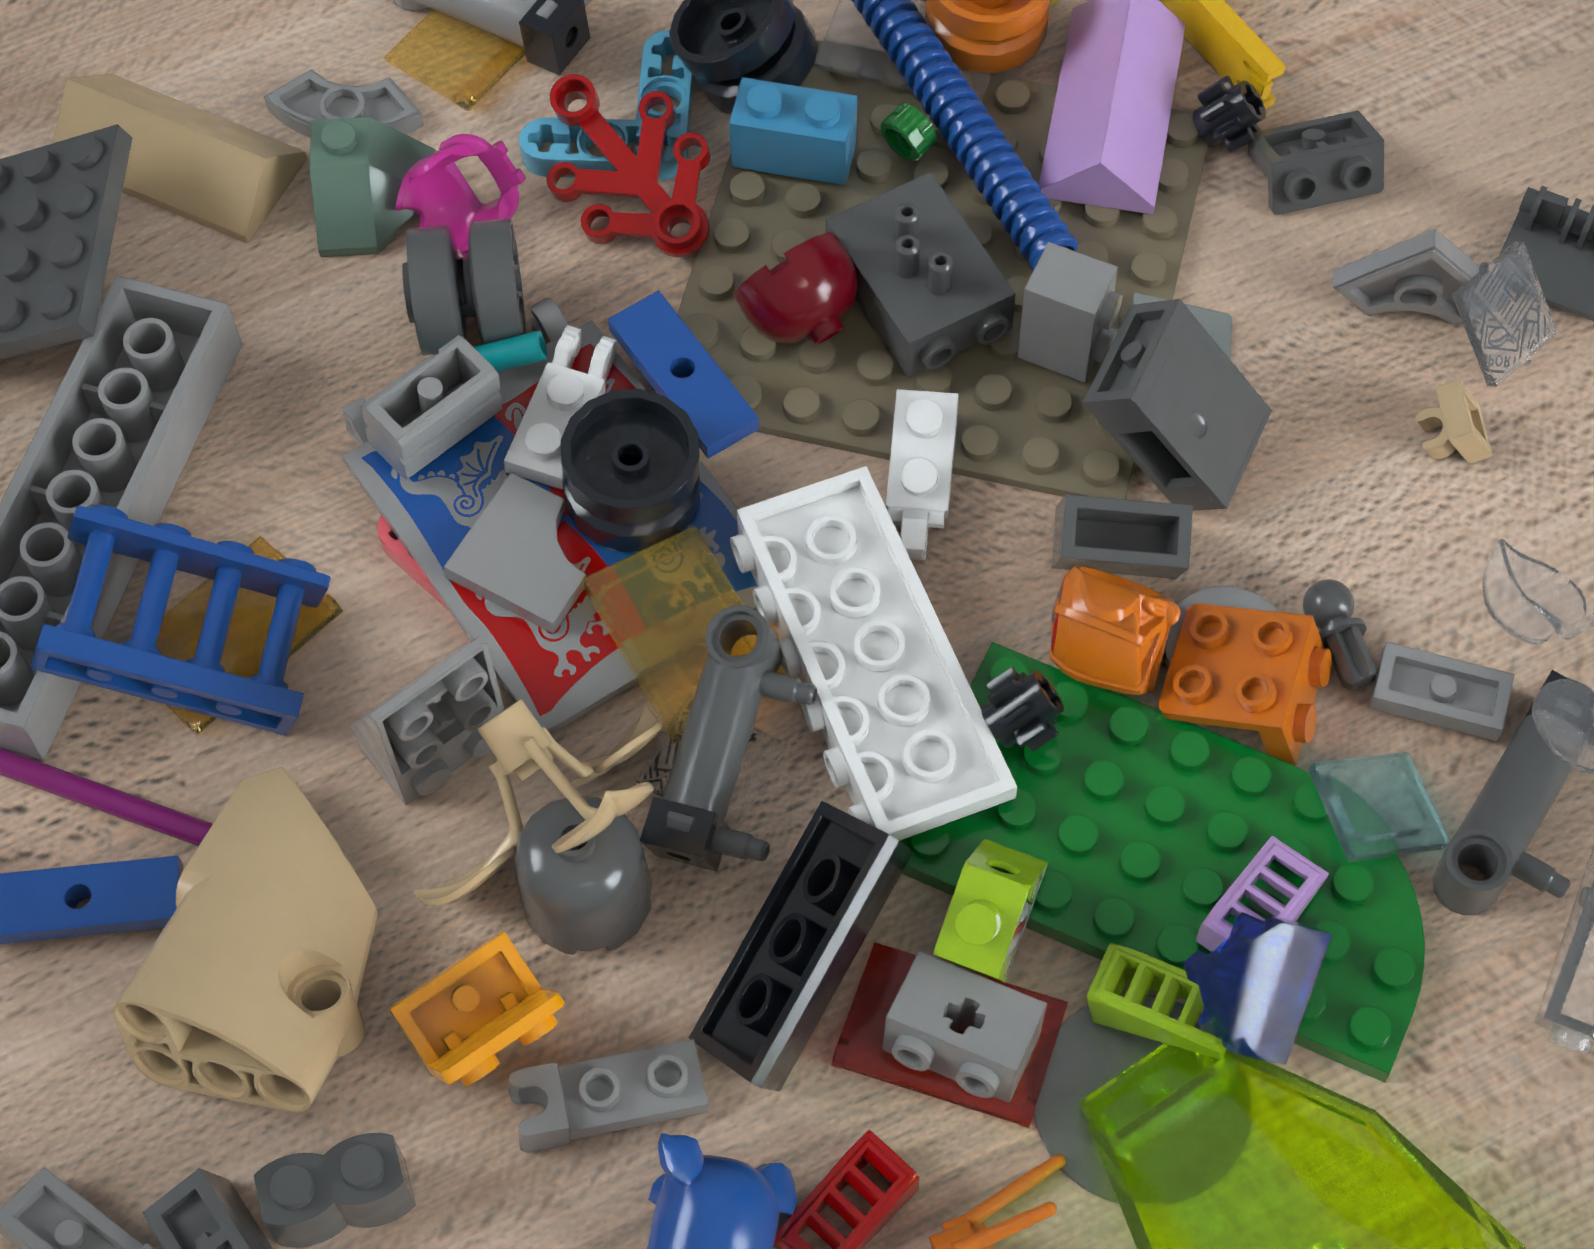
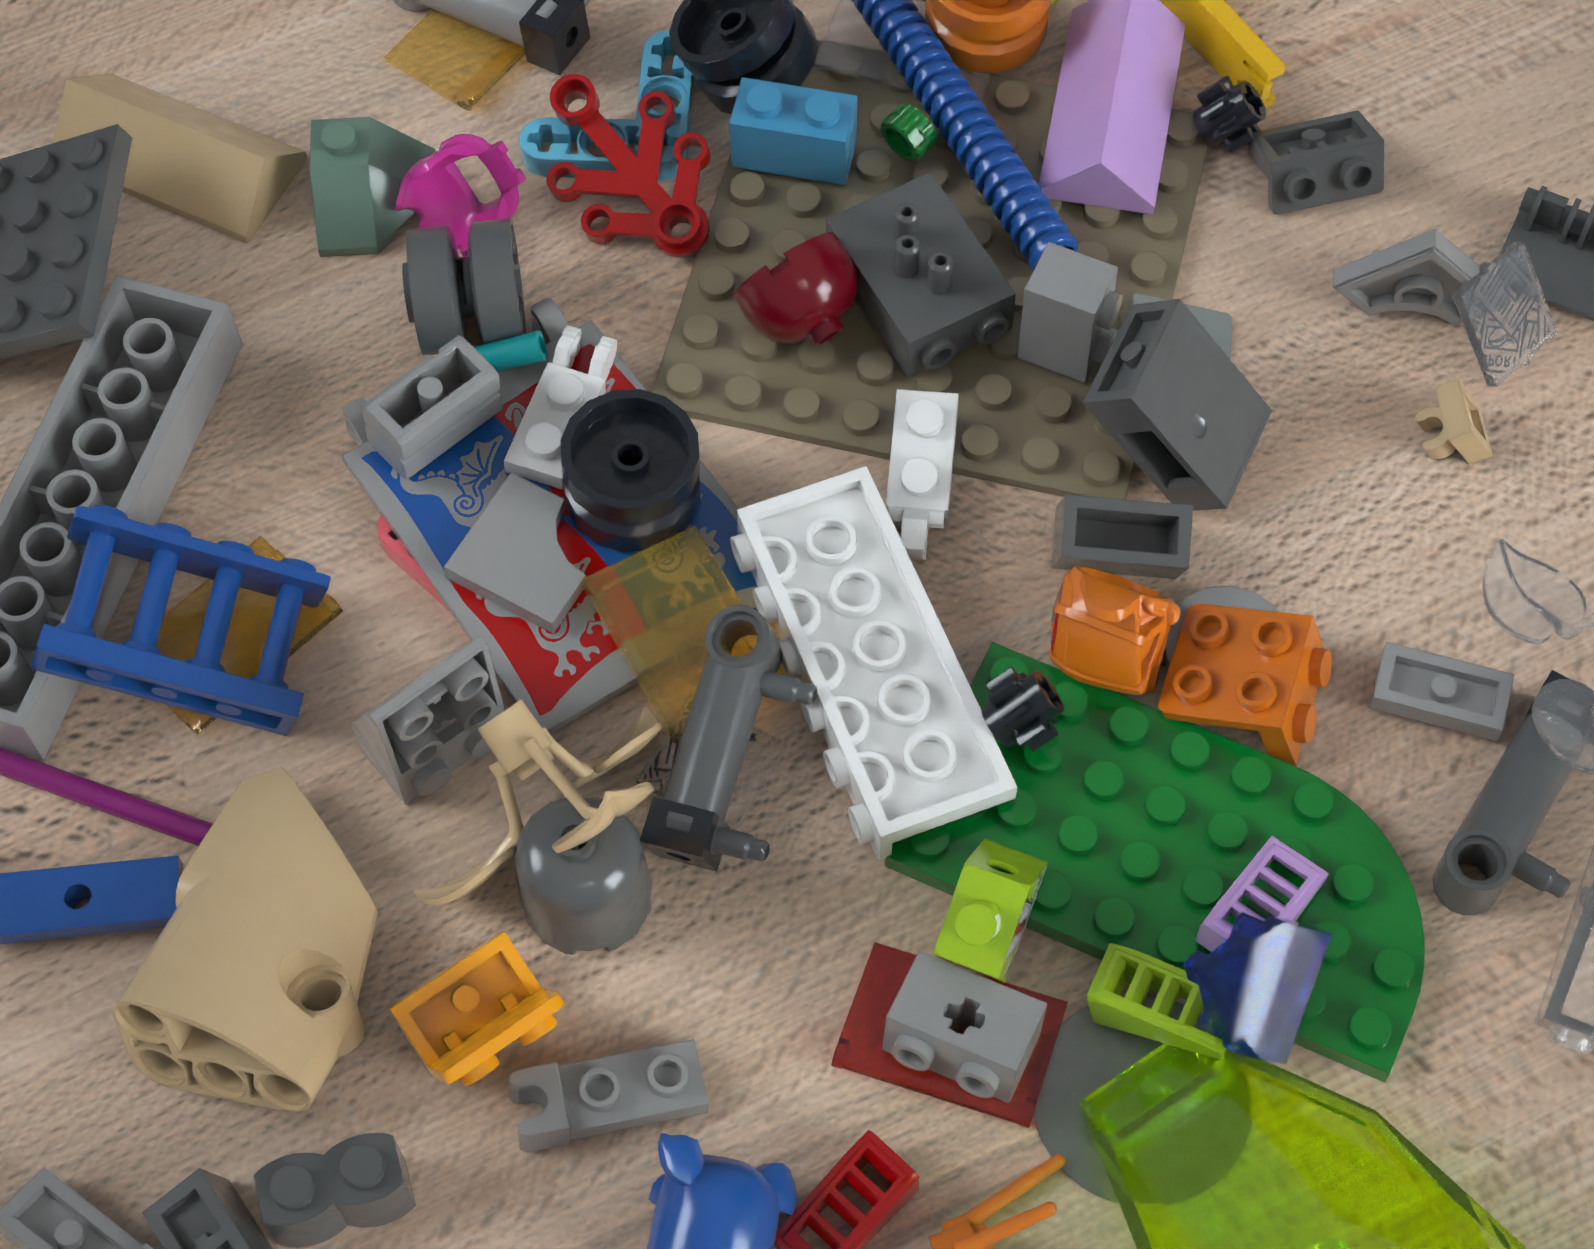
(315, 98): light grey tile -> none
(668, 351): blue tile -> none
(800, 946): black slope -> none
(1332, 609): dark grey axle -> none
(1378, 806): clear light blue piece -> none

